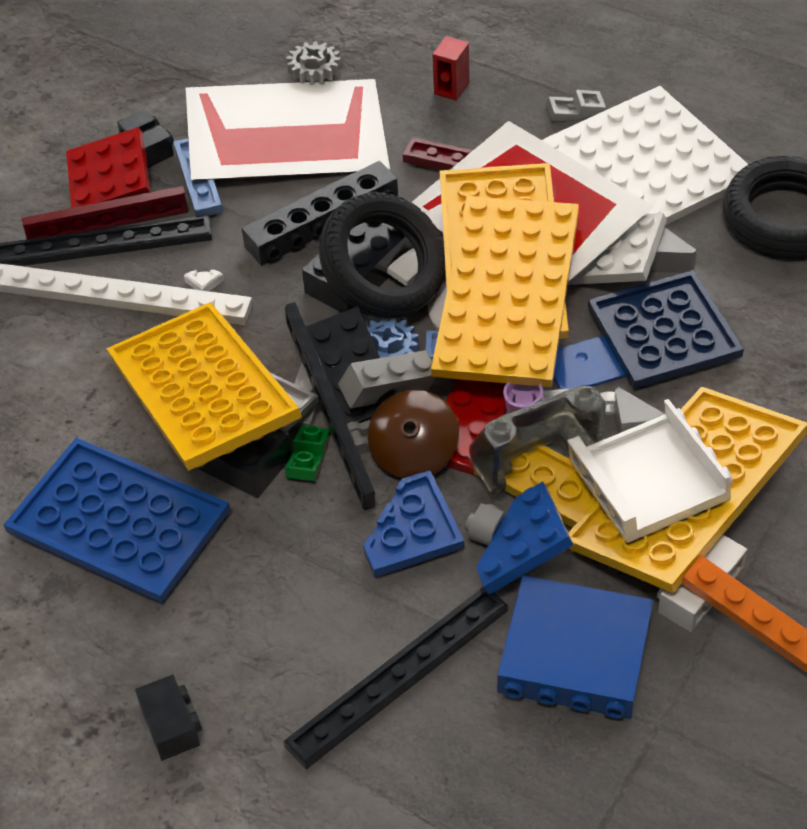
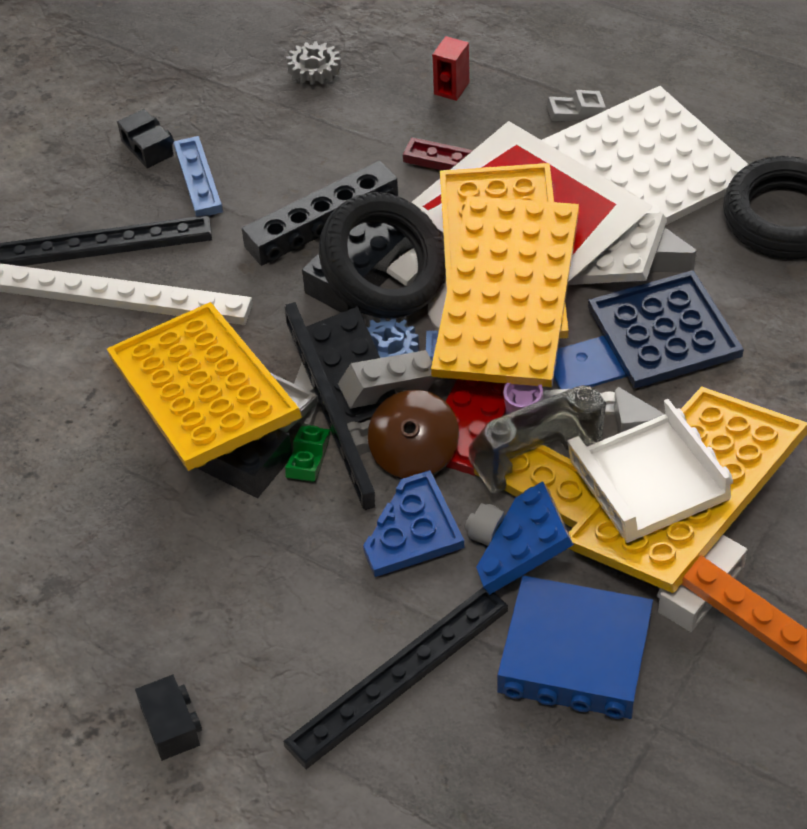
(107, 214): dark red plate -> none
(108, 169): red plate -> none
(118, 519): blue plate -> none
(204, 280): white tile -> none
(284, 129): sticker -> none

